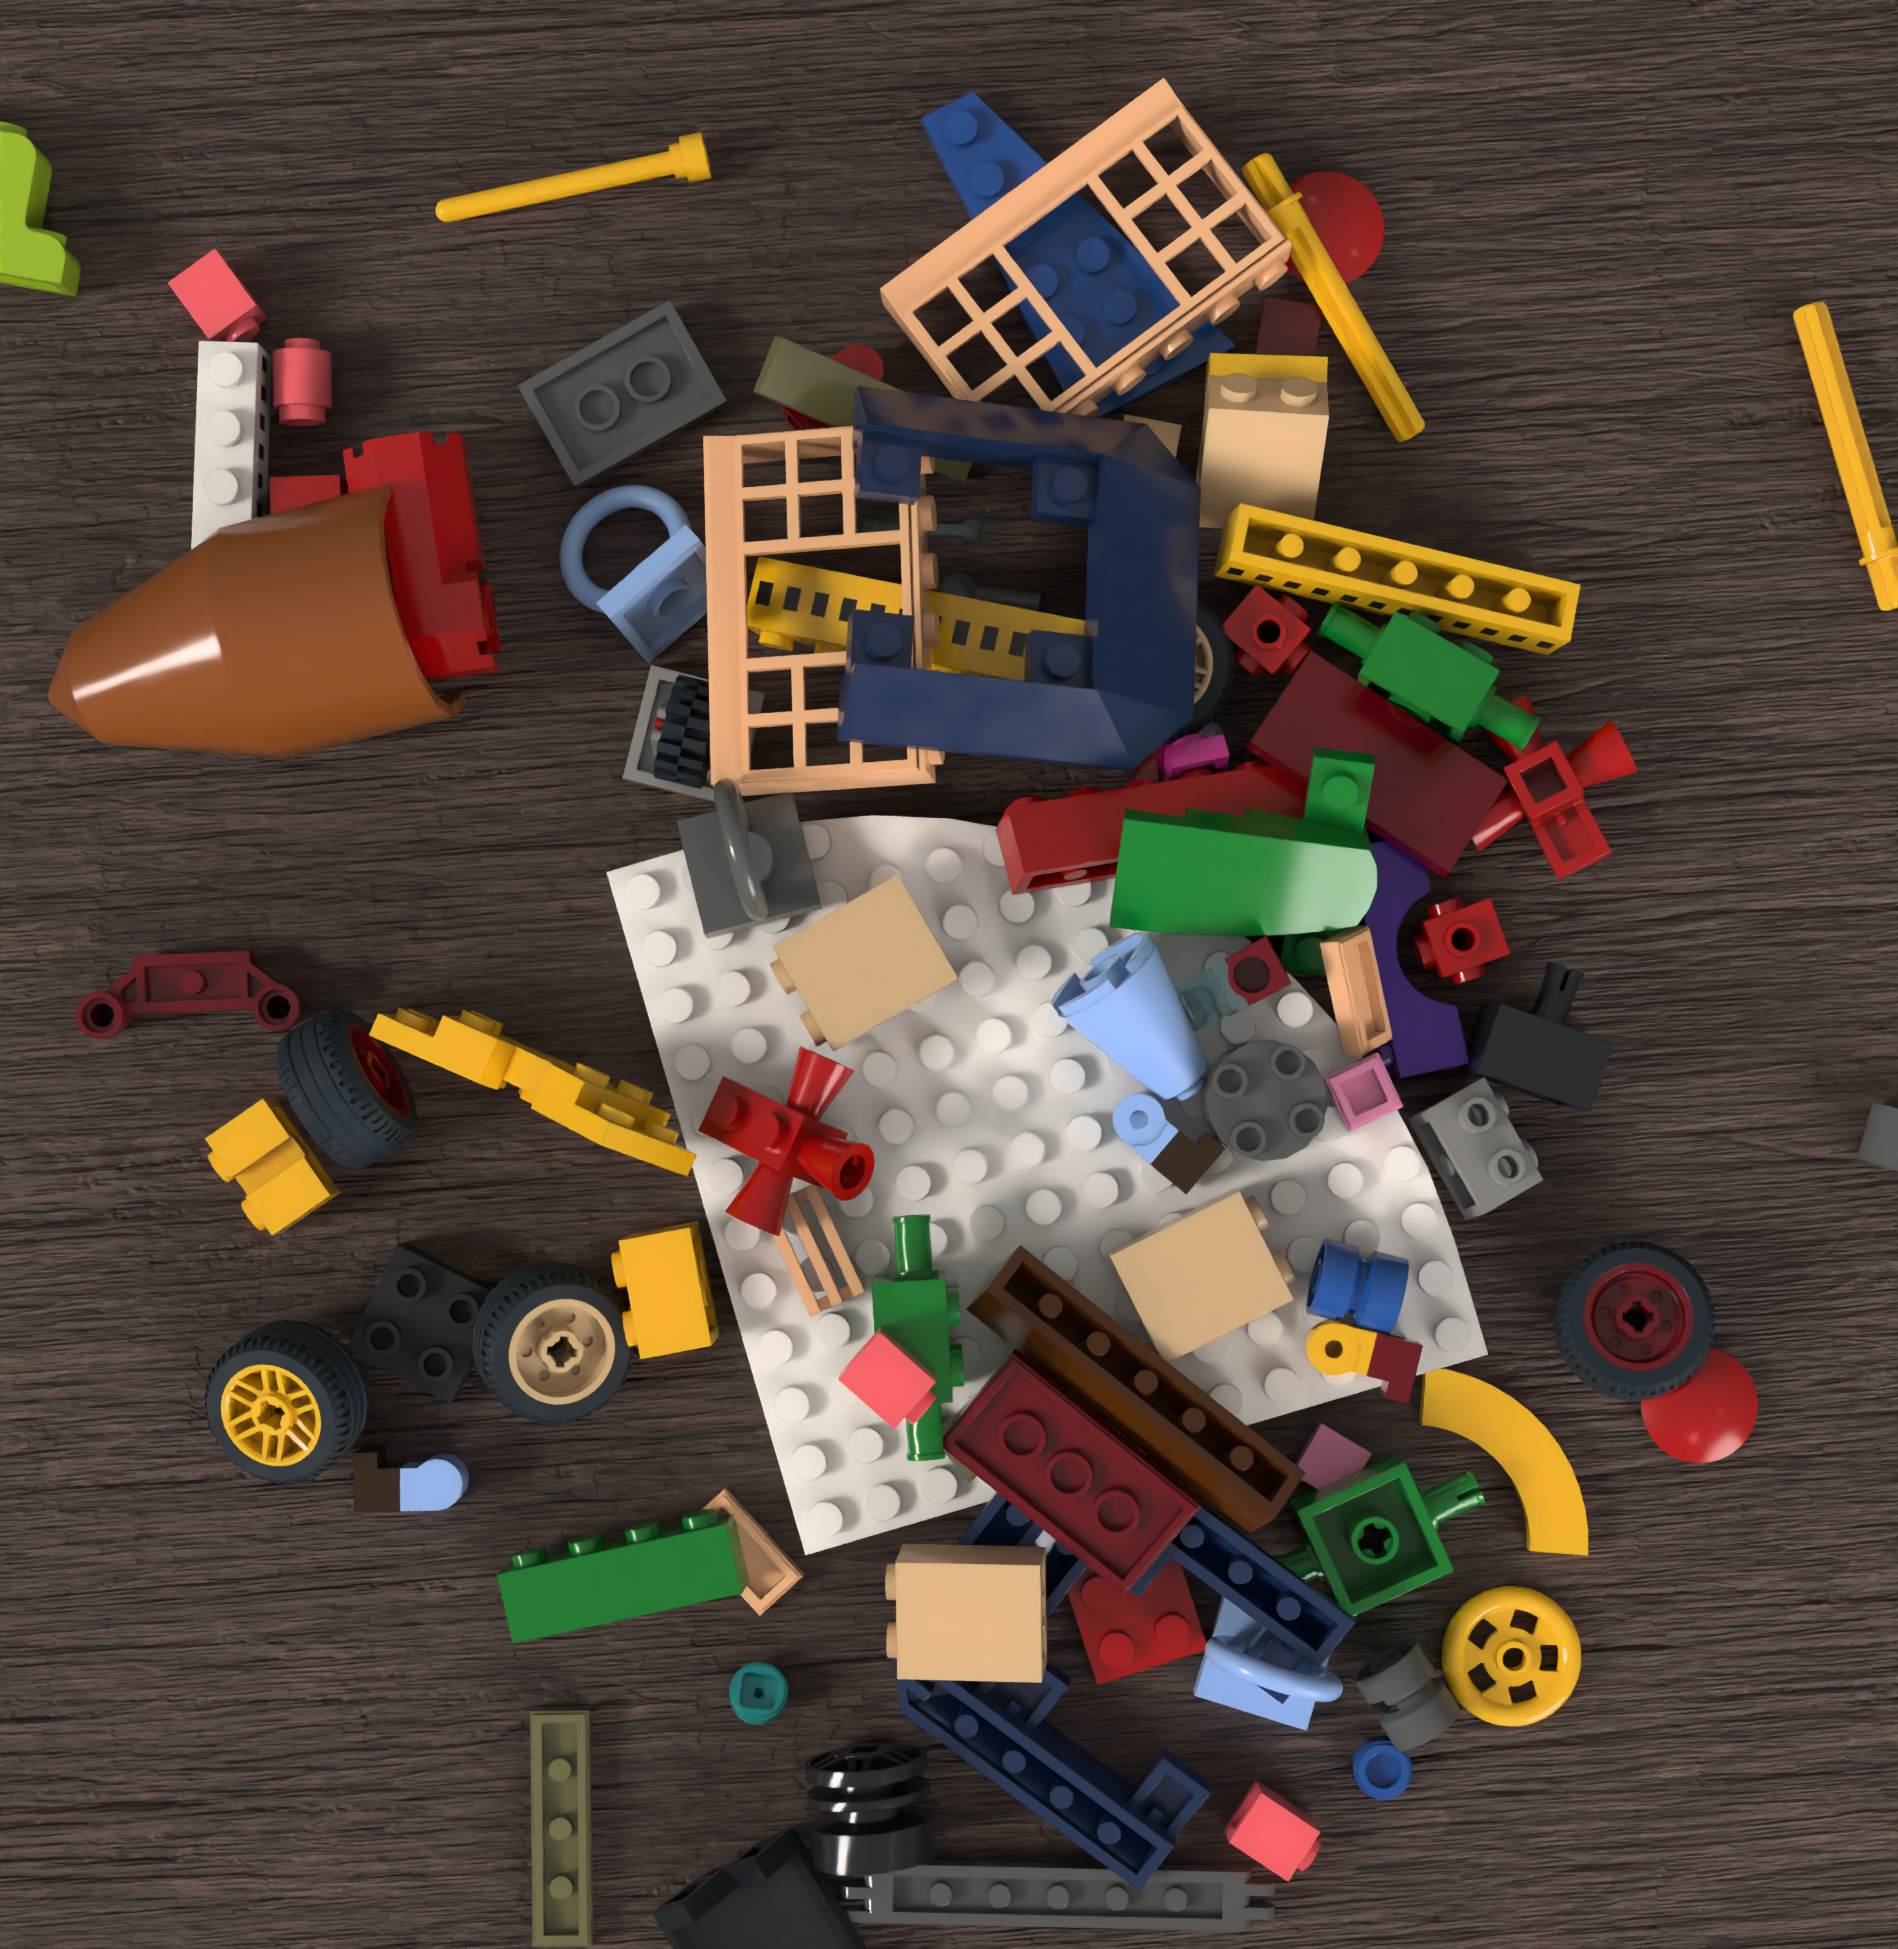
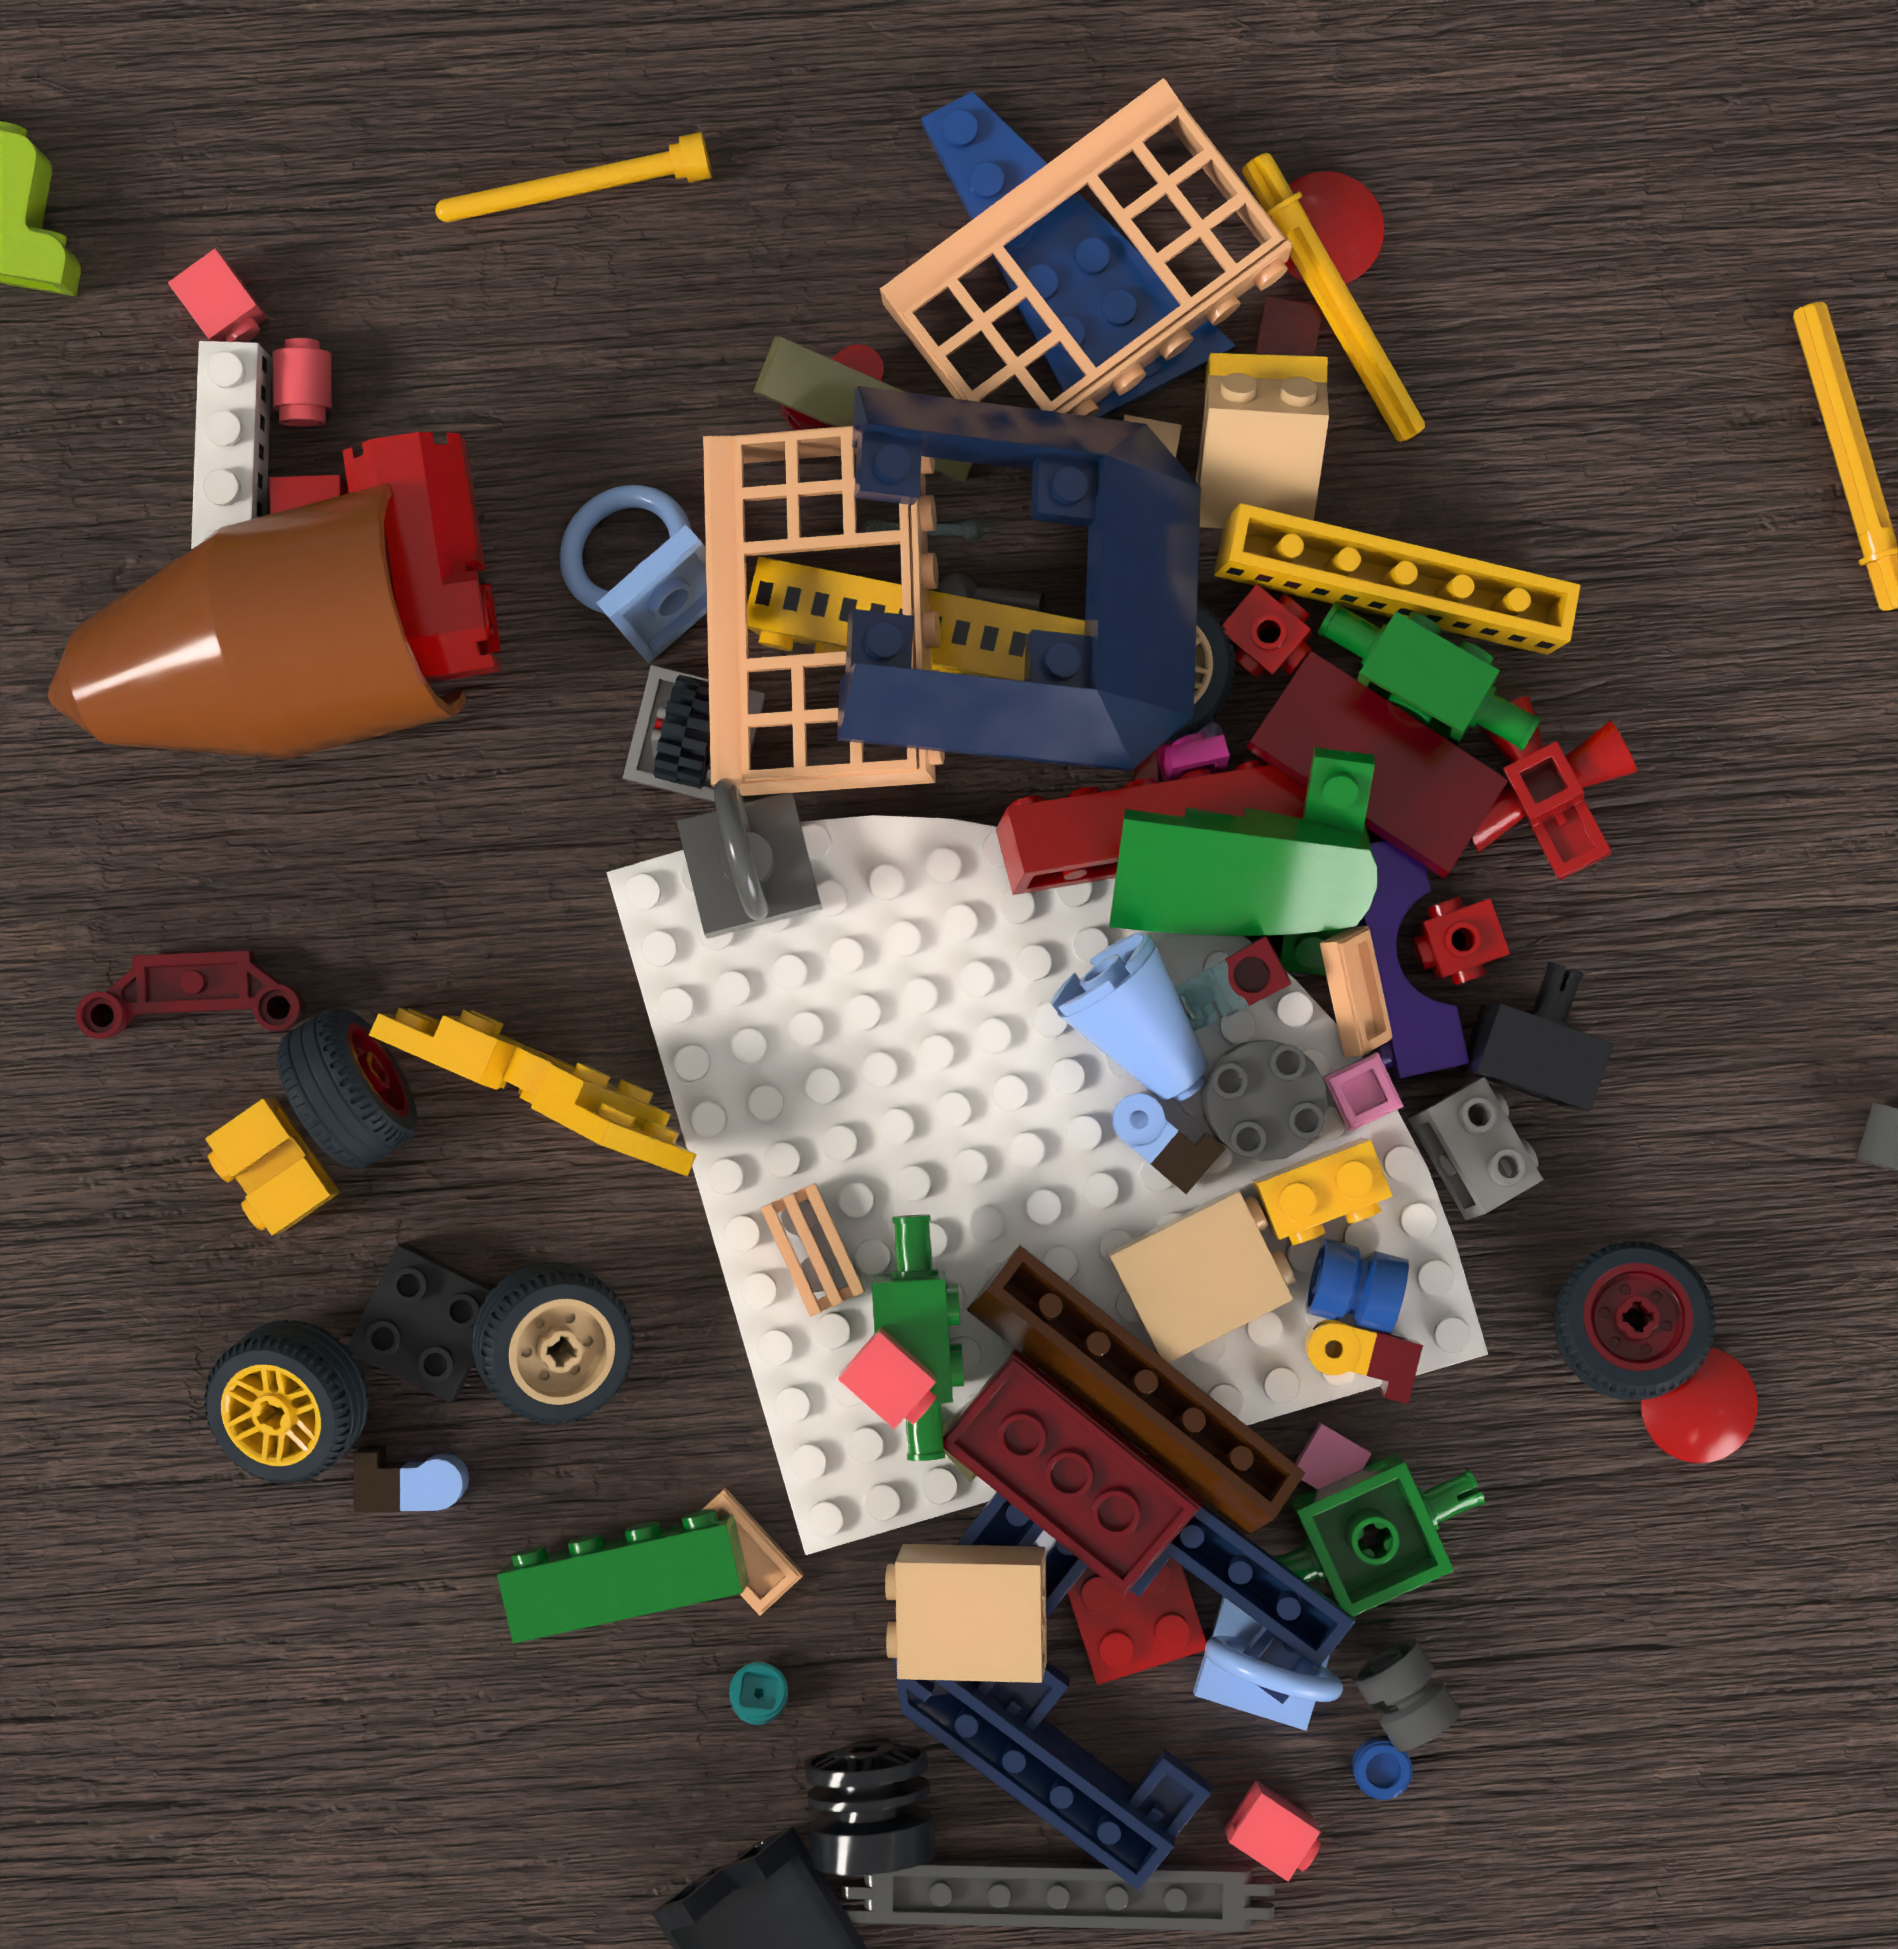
(561, 1826): olive tile -> none
(623, 395): dark grey plate -> none
(666, 1290): yellow brick -> none
(788, 1140): red brick -> none
(862, 964): tan brick -> none
(1322, 1189): none -> yellow brick
(1522, 1447): yellow tile -> none
(1551, 1628): yellow plate -> none

